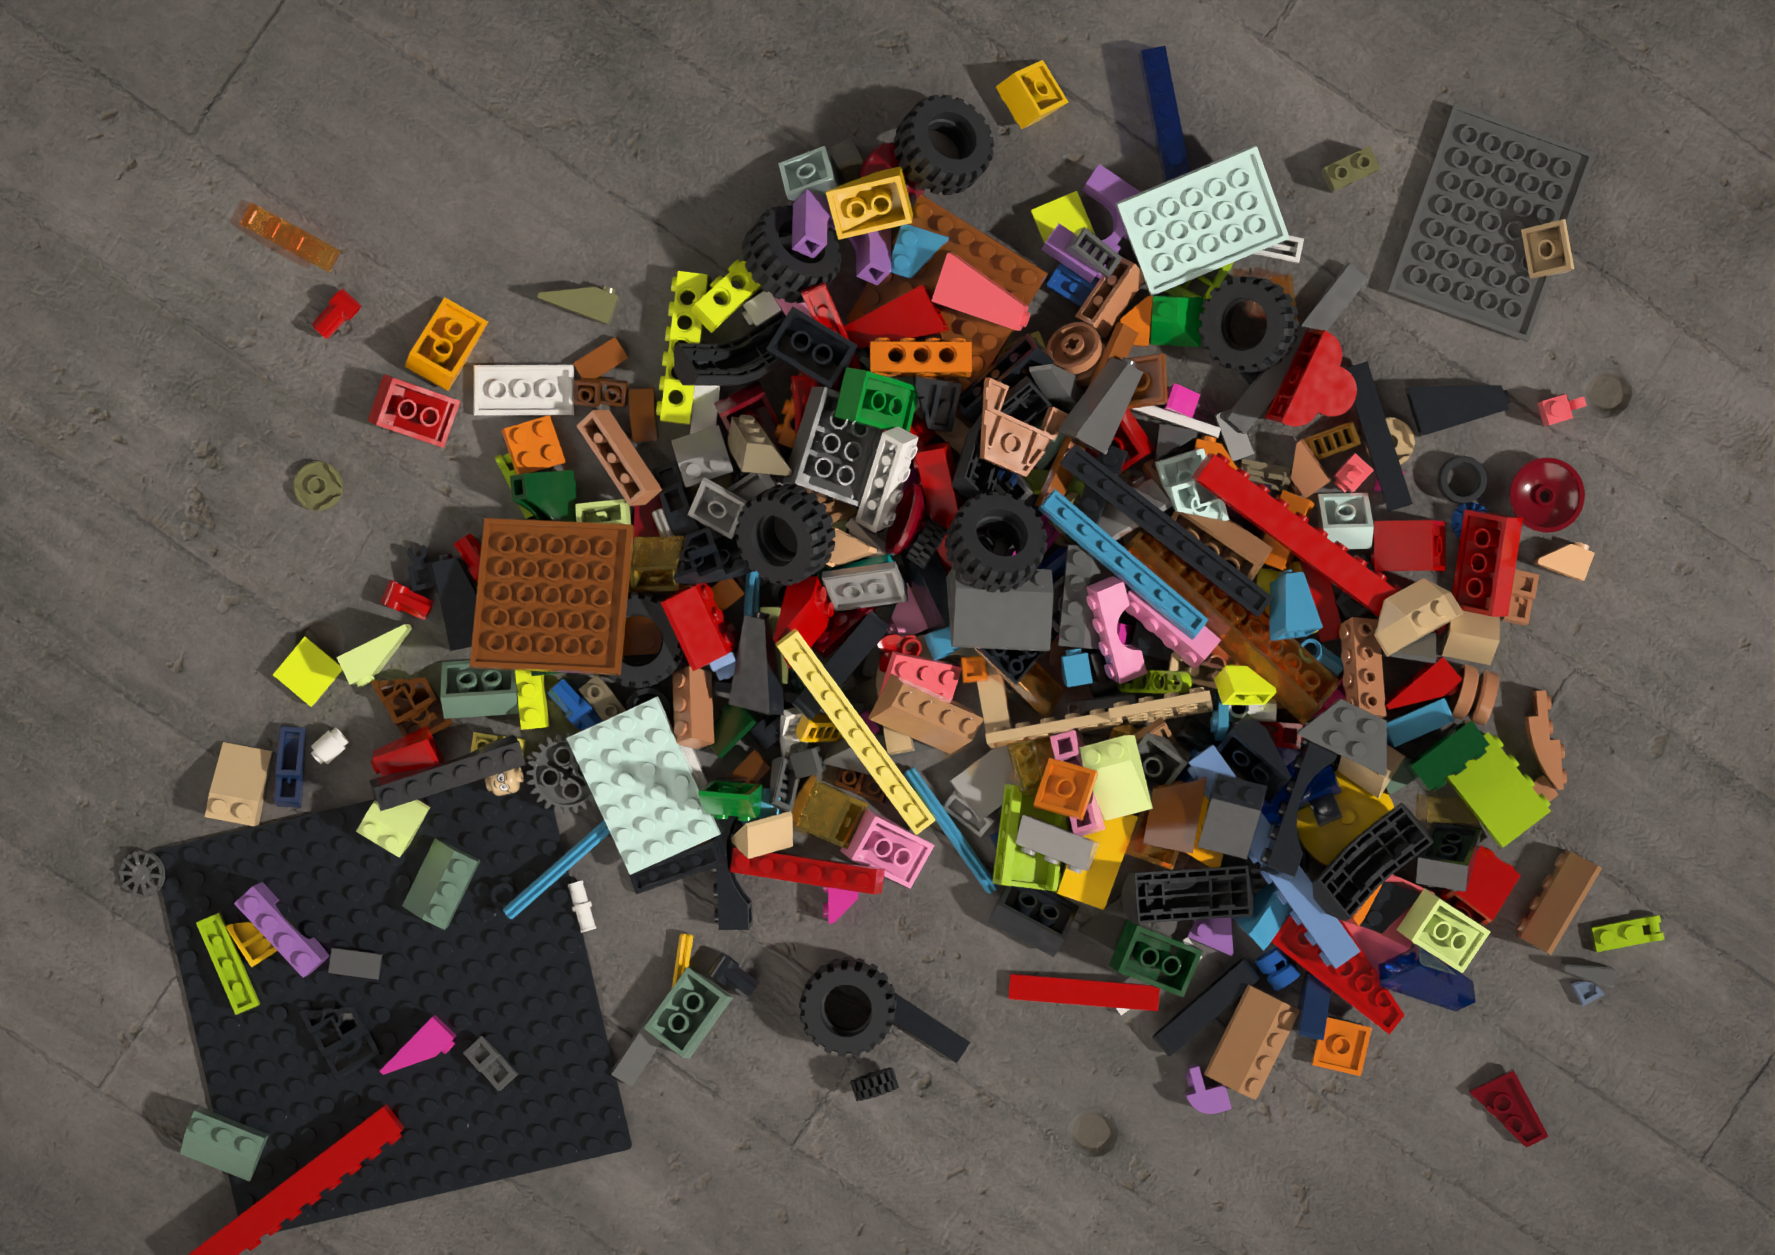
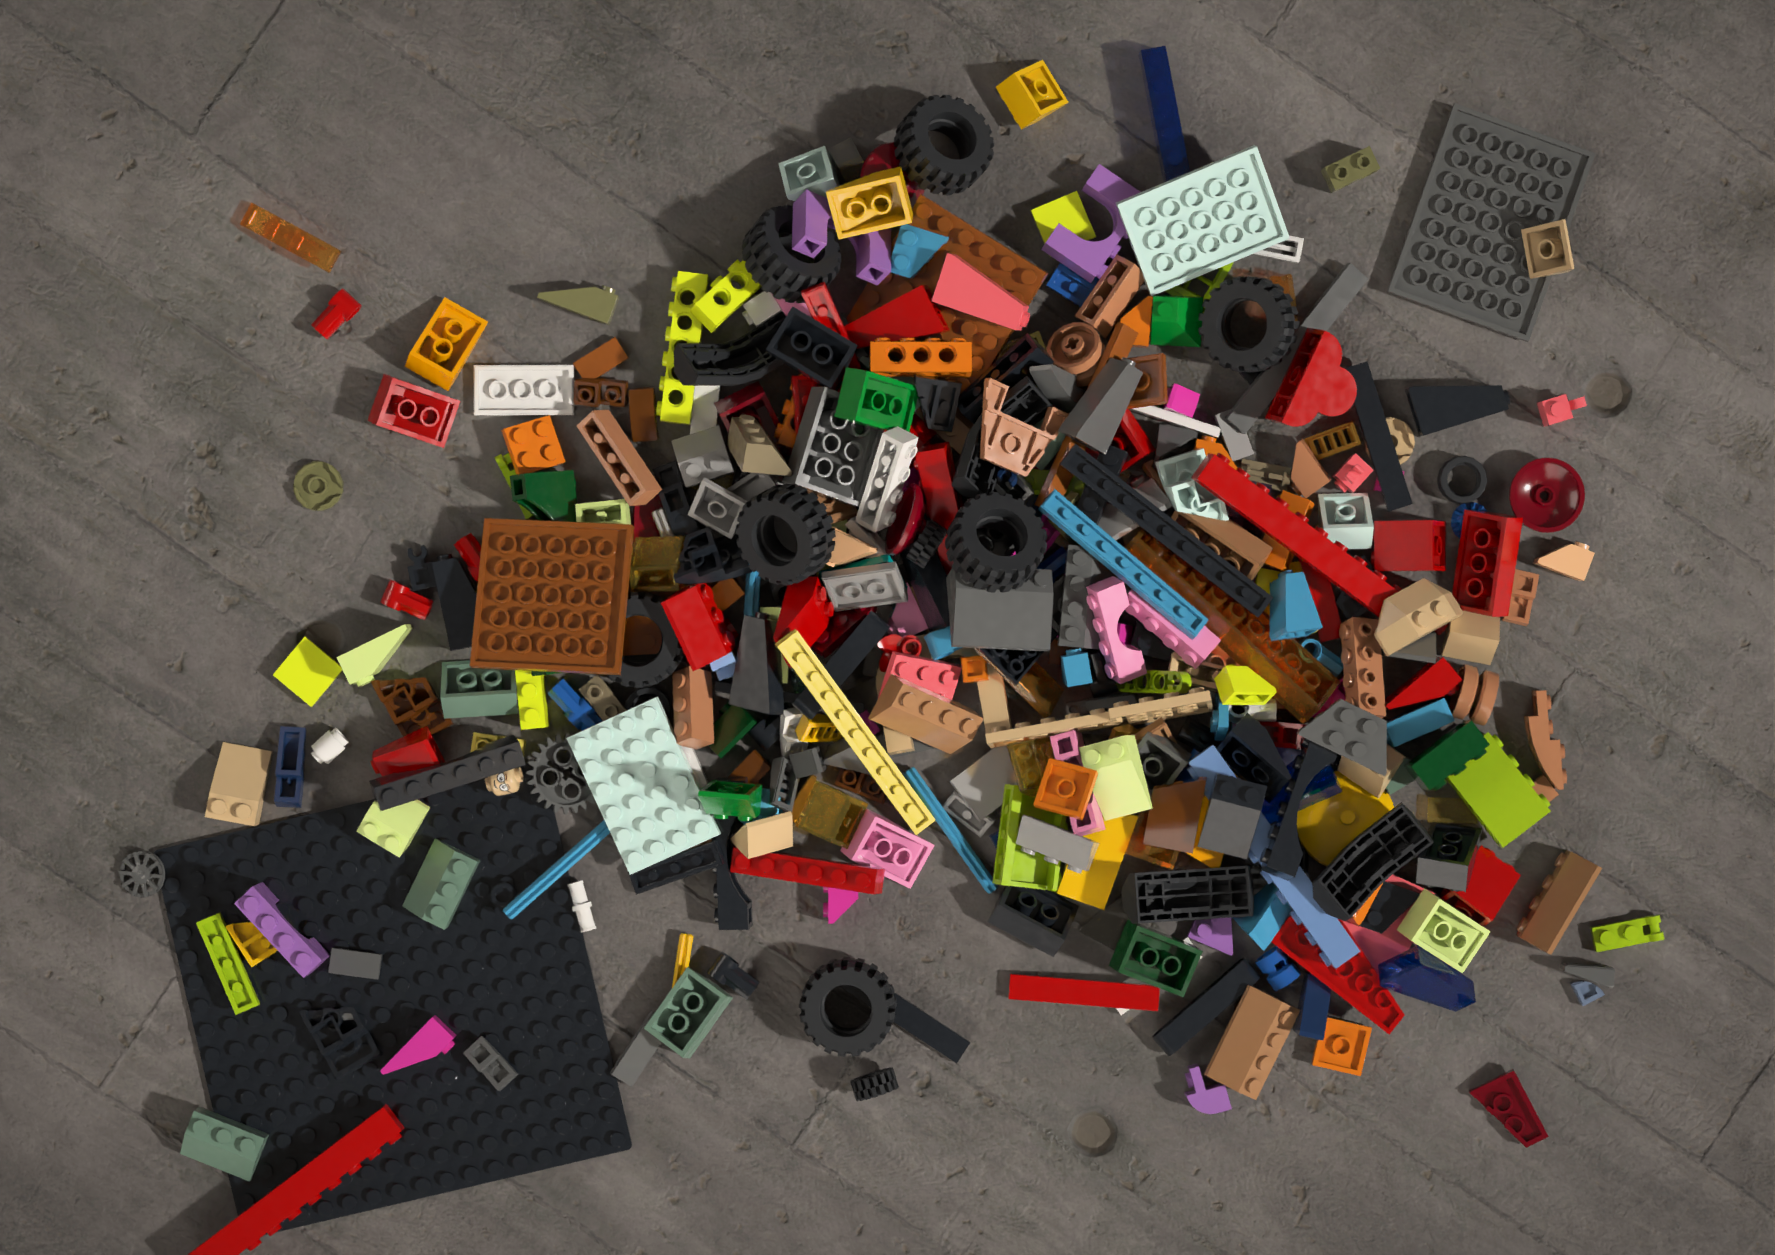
(1098, 245): dark grey slope -> none
(1326, 809): black plate -> none

